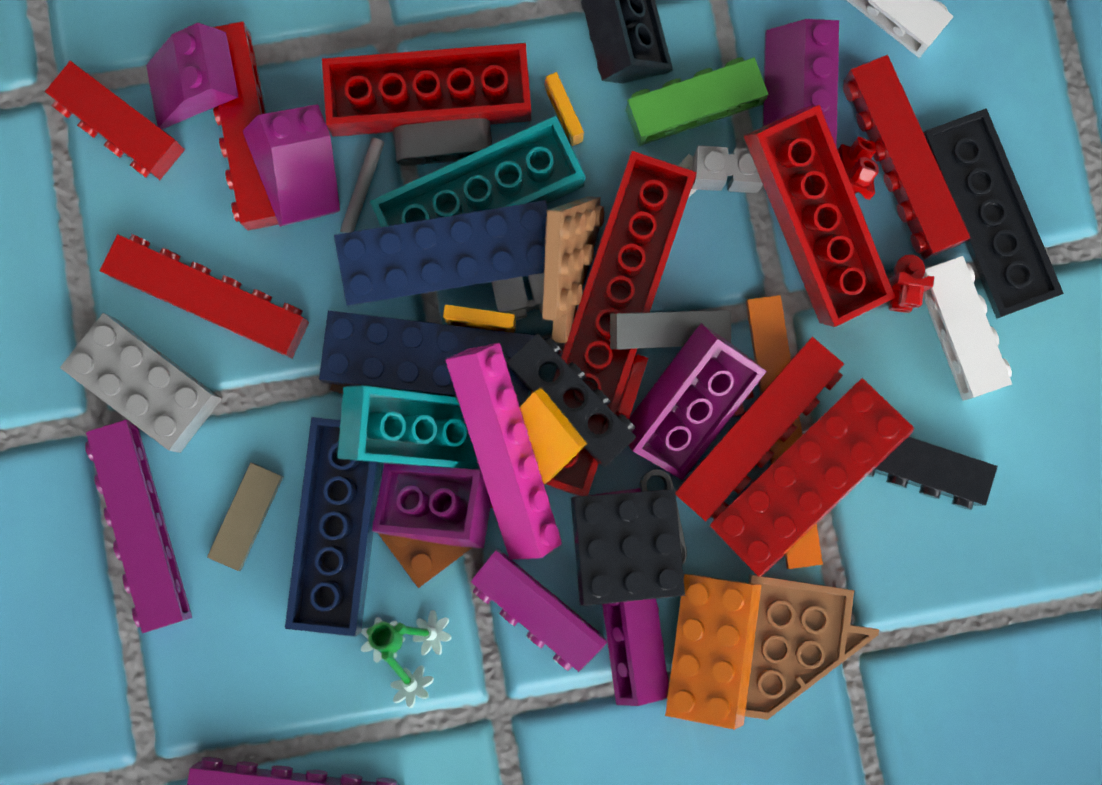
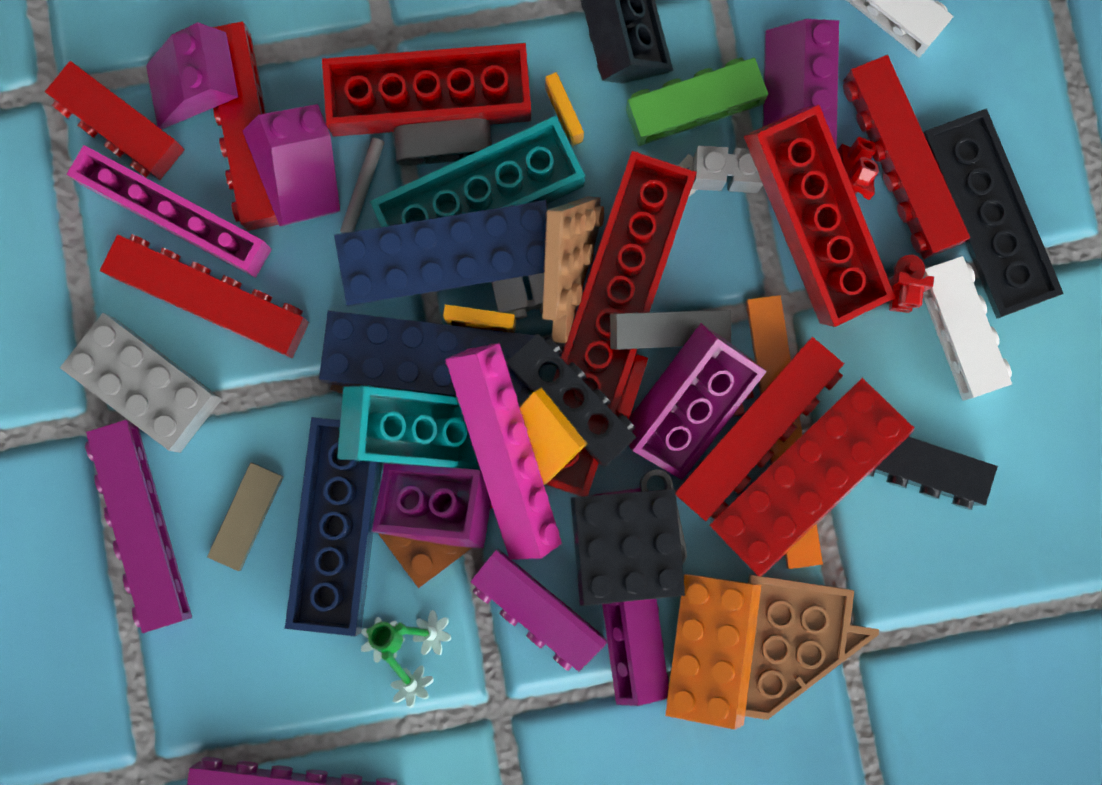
(169, 211): none -> dark pink brick

